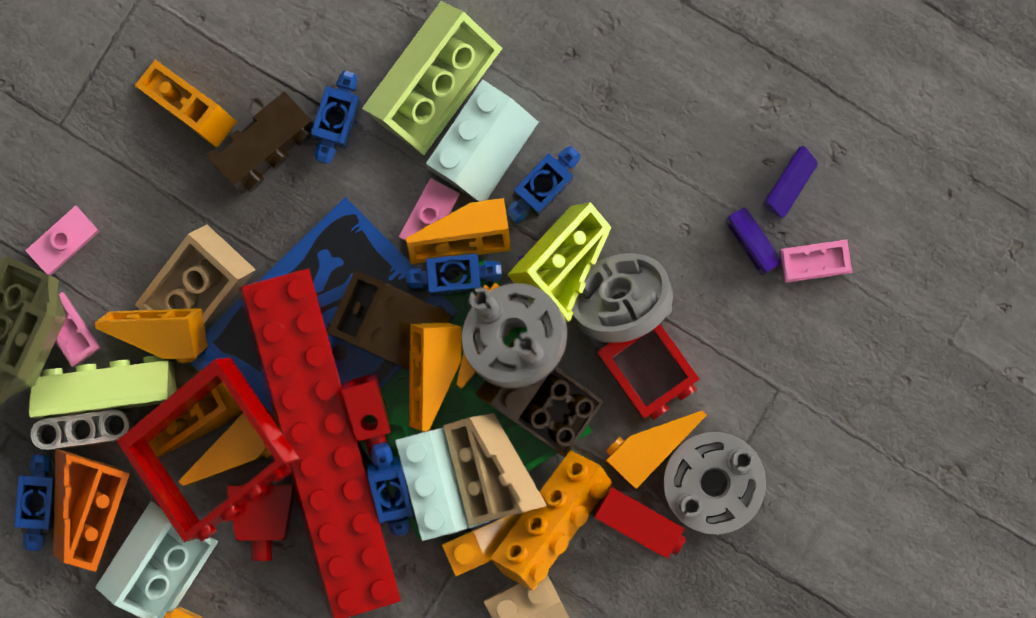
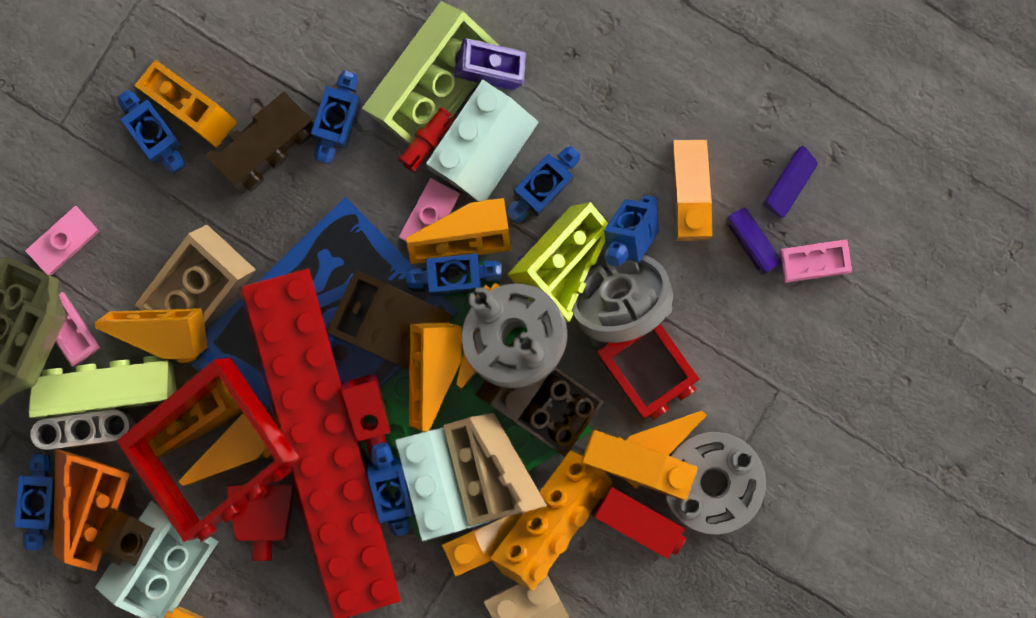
(122, 537): none -> dark brown brick
(141, 112): none -> blue piece
(426, 140): none -> red pin
(492, 63): none -> dark purple slope
(631, 230): none -> blue piece
(640, 465): none -> light orange slope
(692, 191): none -> light orange slope

